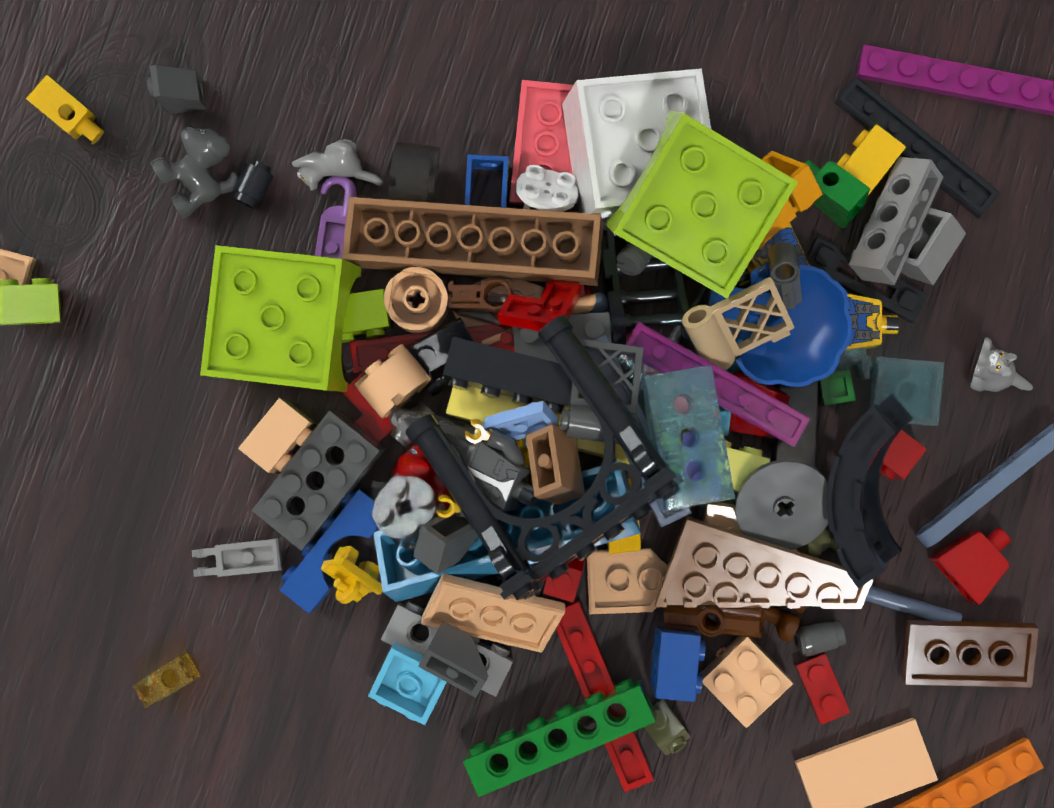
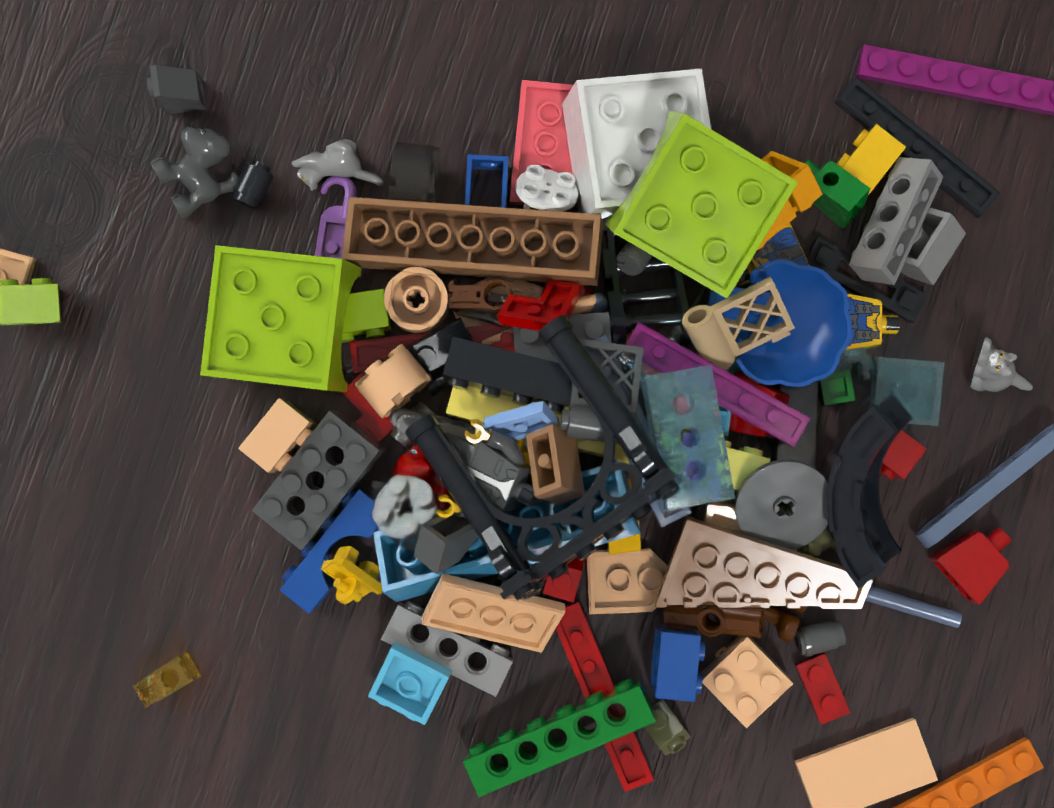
(59, 105): yellow torso -> none
(241, 558): light grey hinge -> none
(455, 660): dark grey slope -> none
(785, 273): dark grey piece -> none
(982, 670): plate -> none

